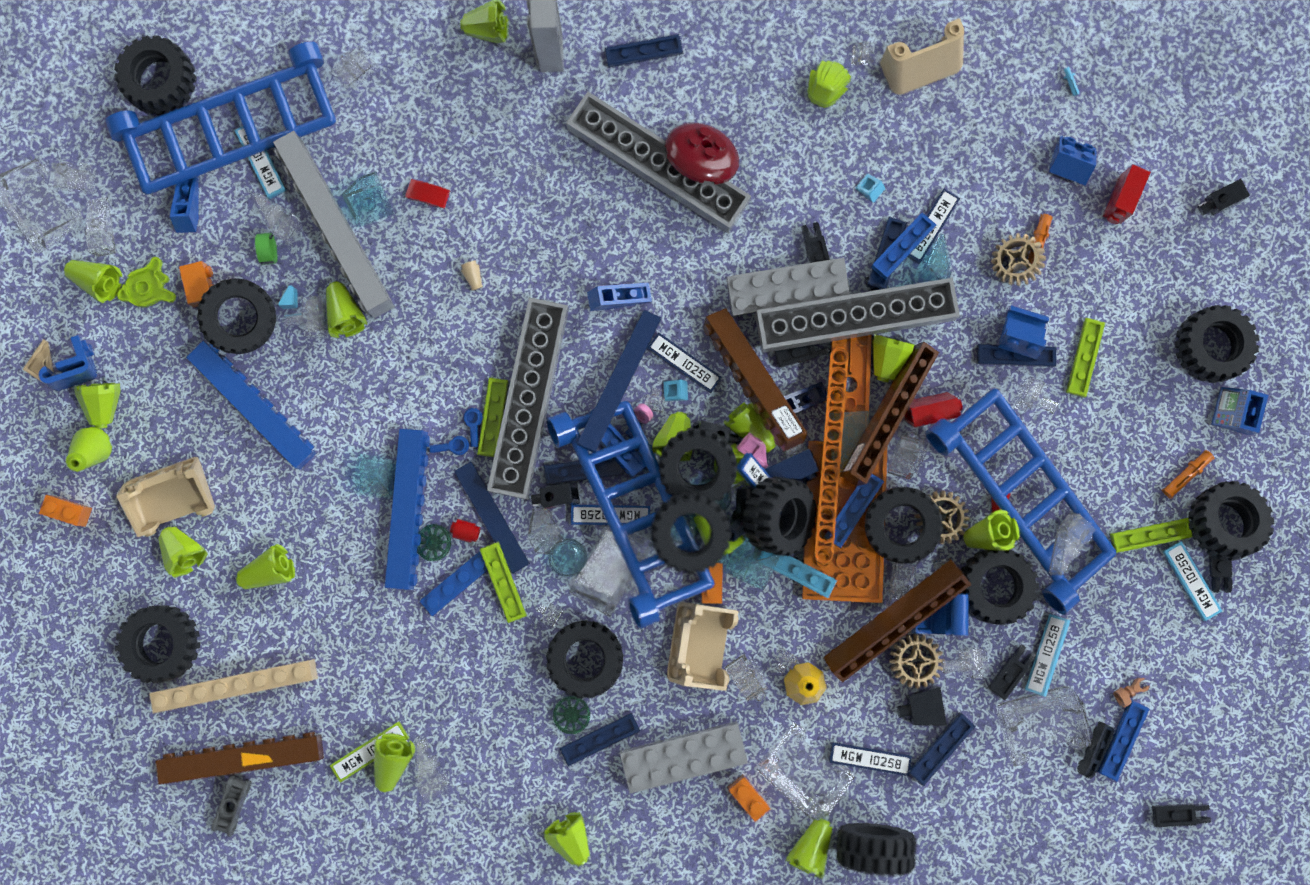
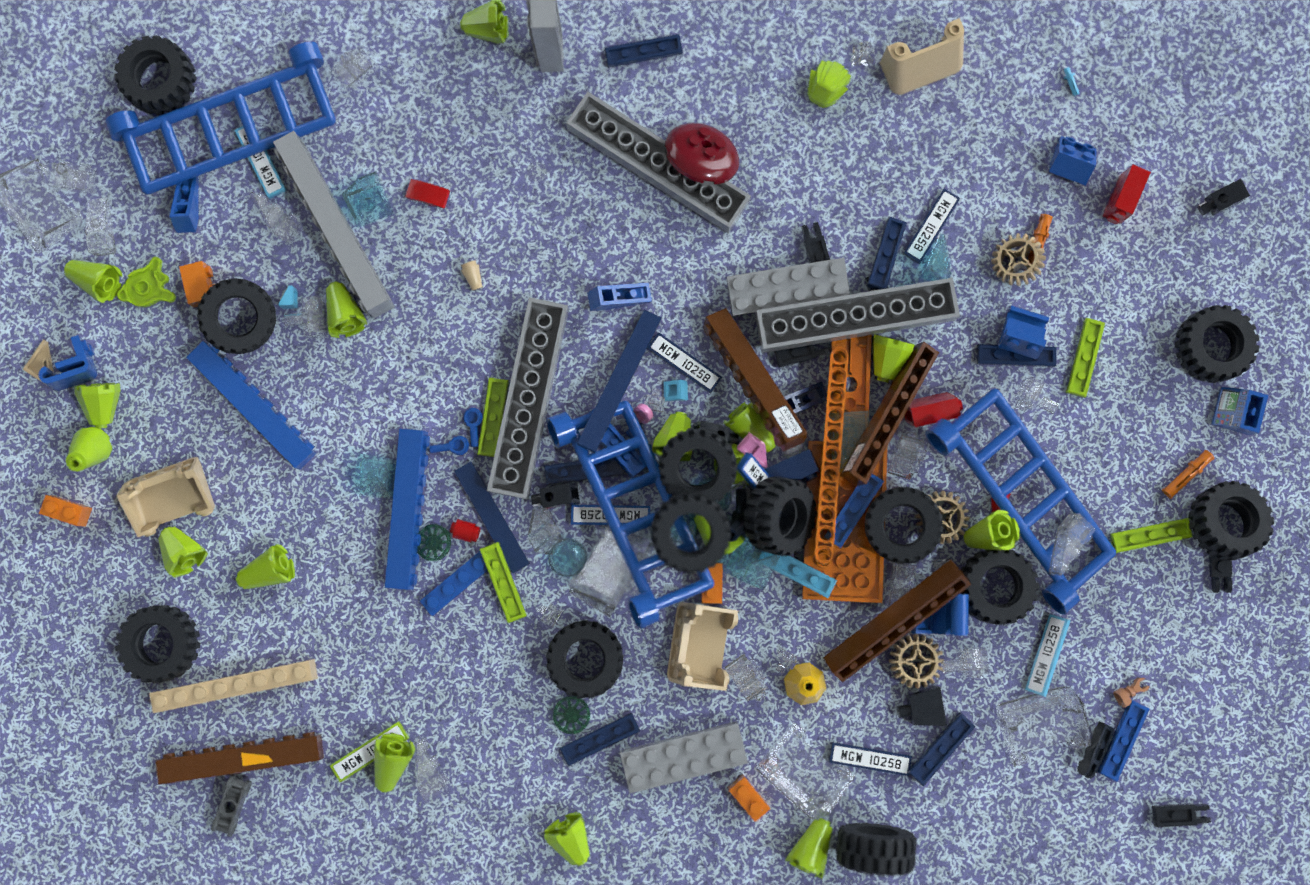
(266, 248): bright green piece -> none
(870, 187): medium azure slope -> none
(903, 246): blue plate -> none
(1011, 673): black hinge -> none
(1192, 581): tile -> none

